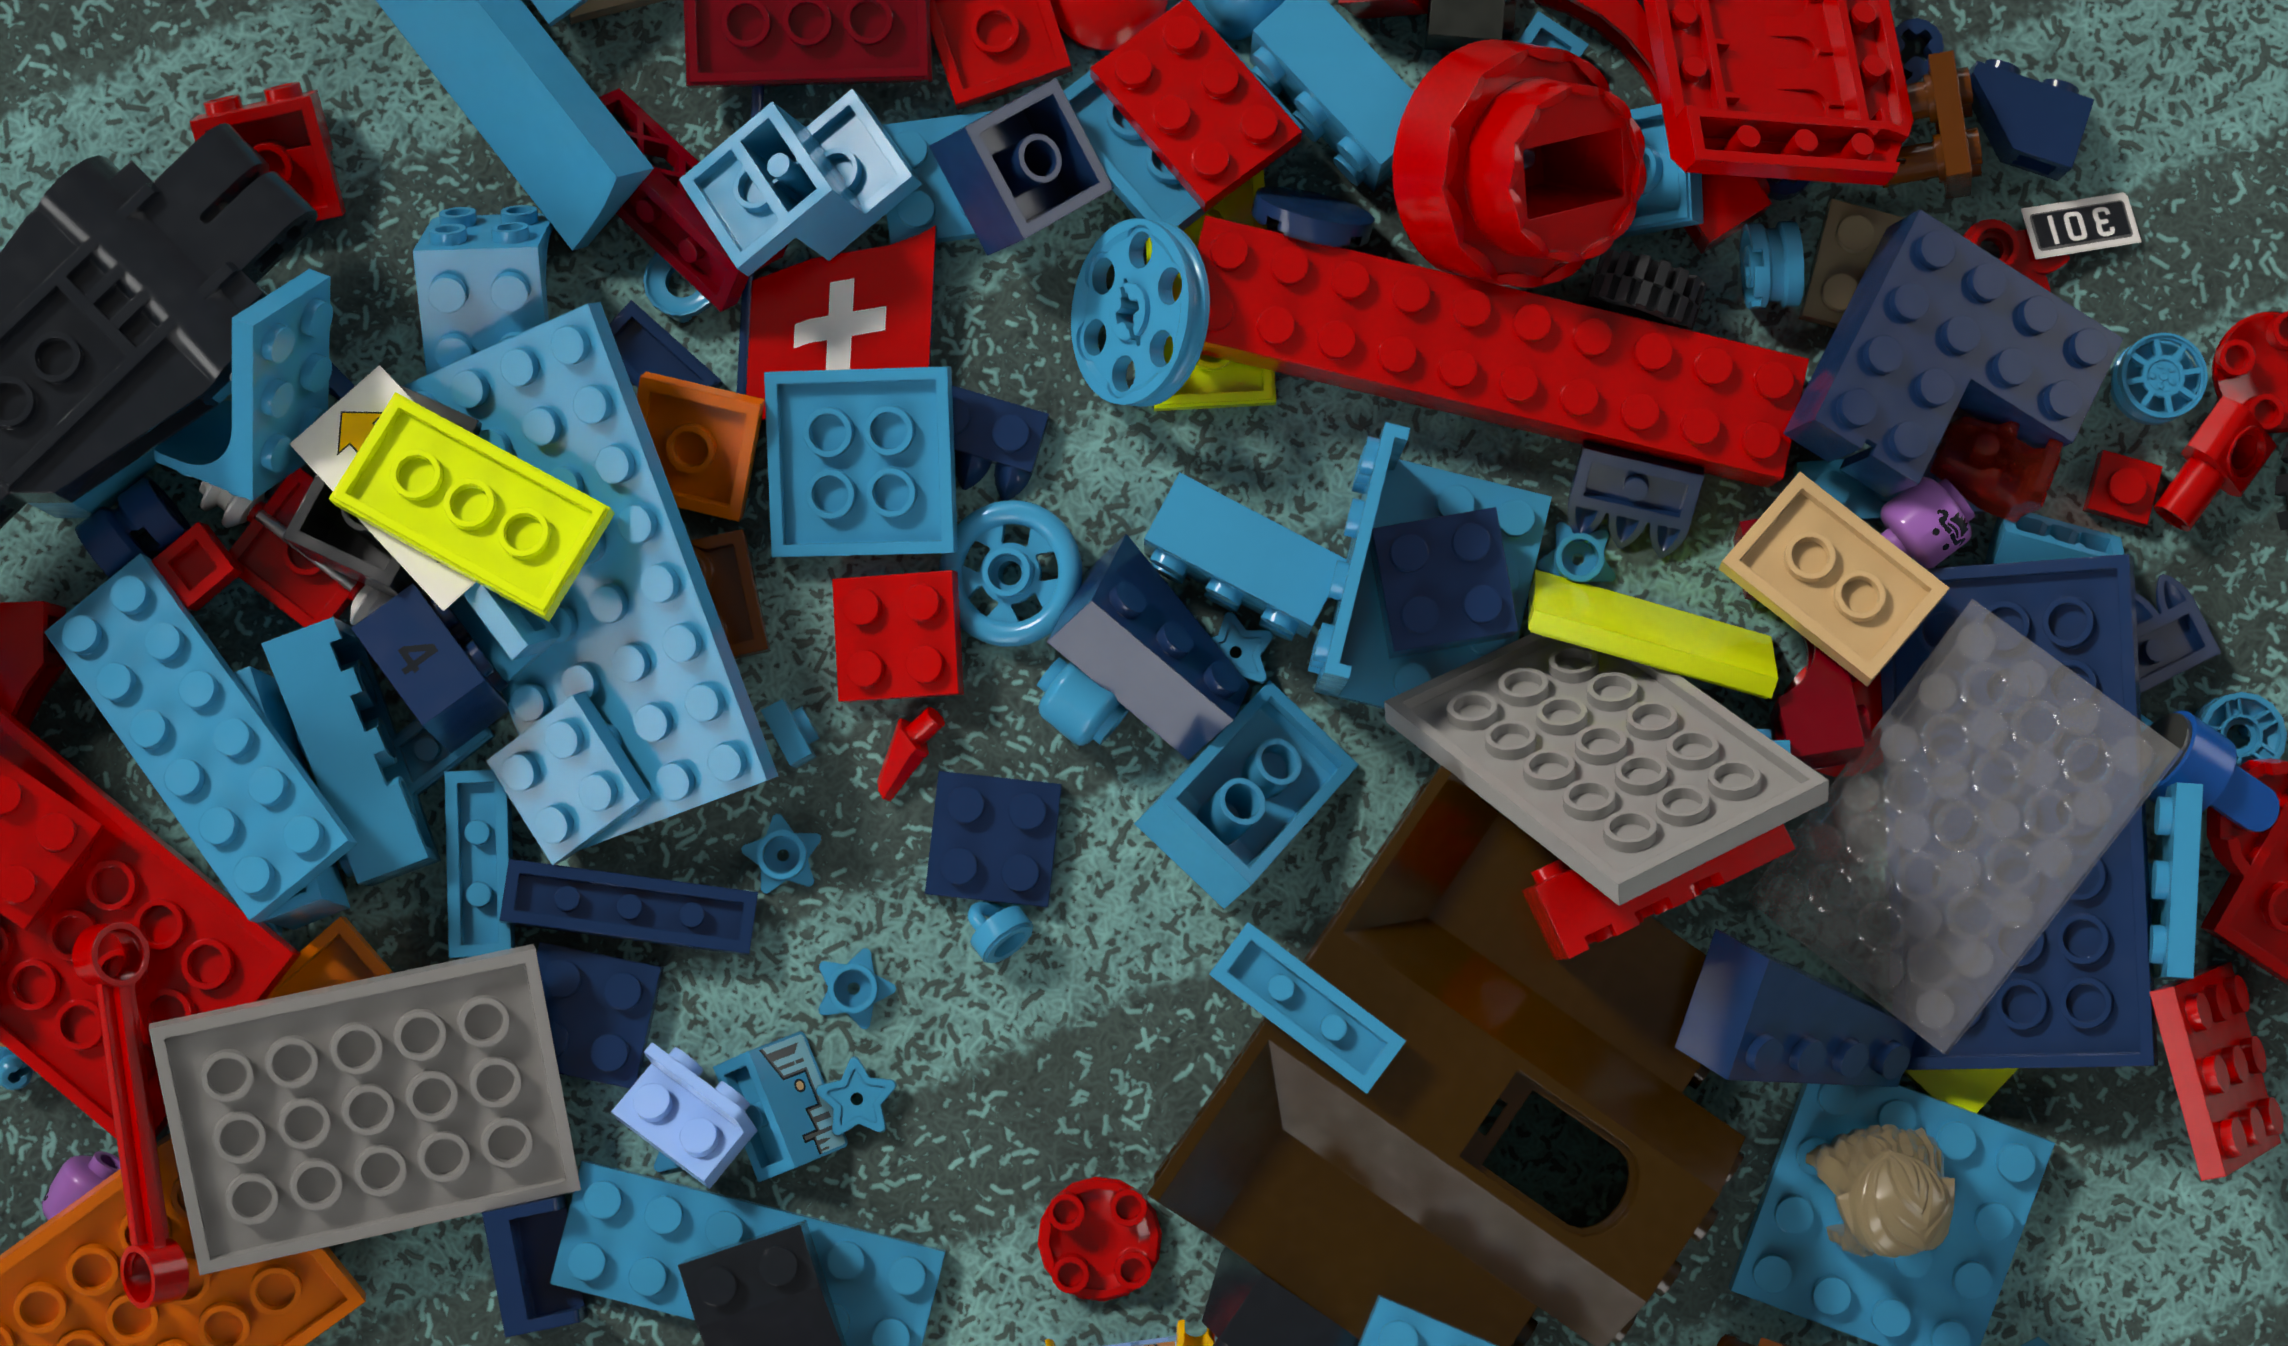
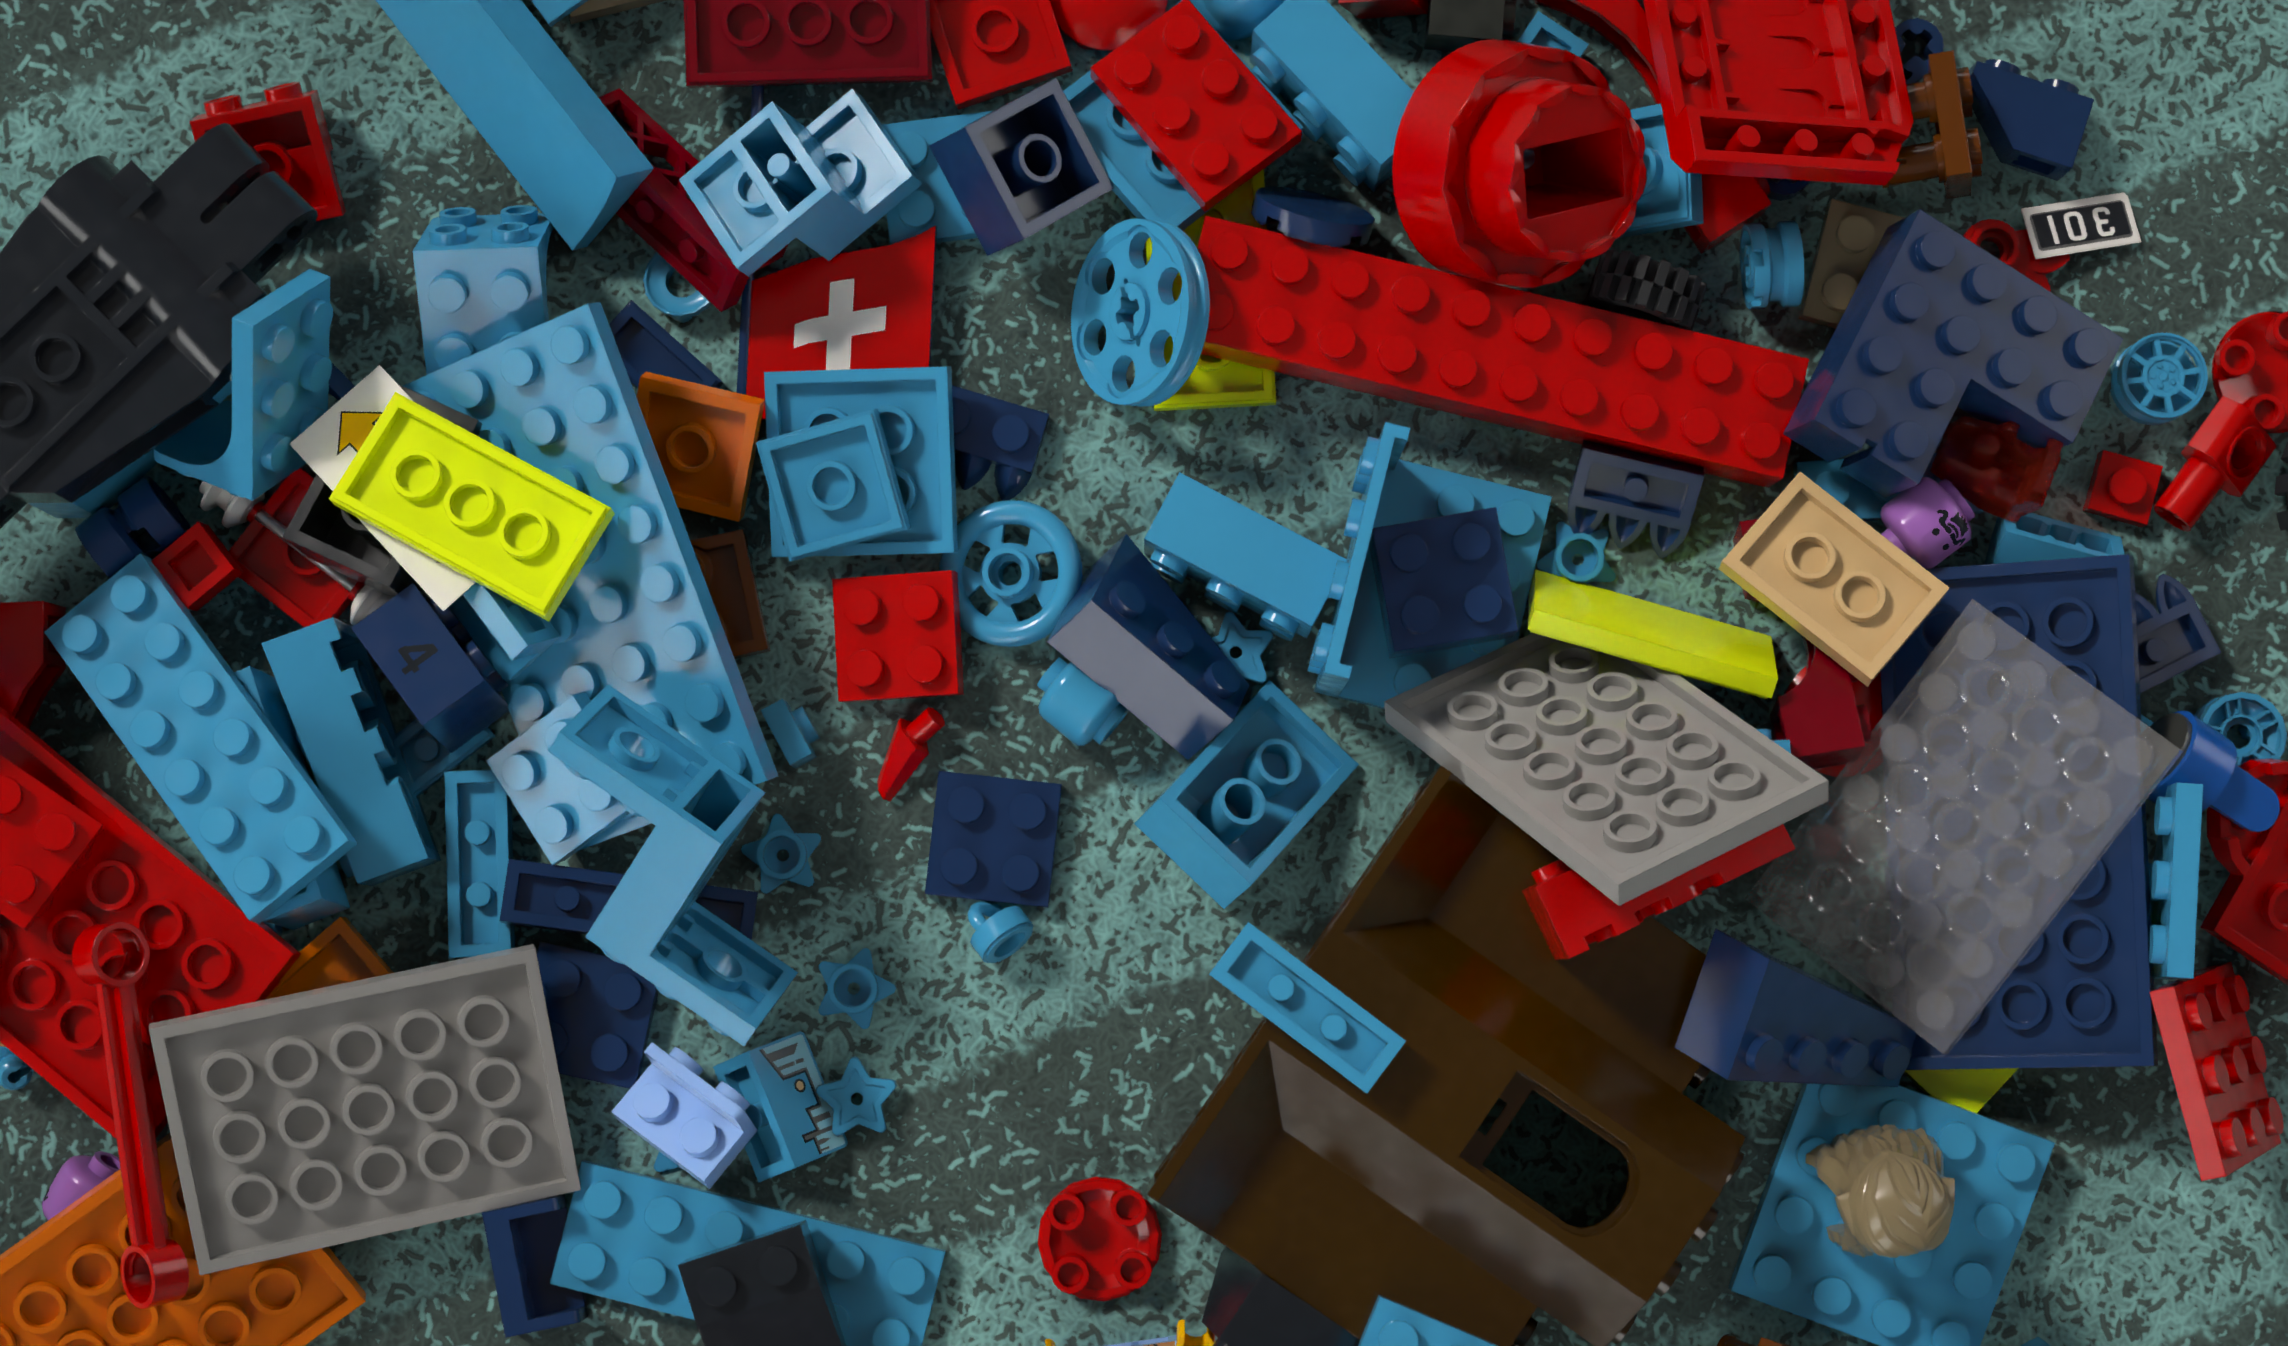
(653, 910): none -> dark azure bracket
(833, 485): none -> dark azure tile

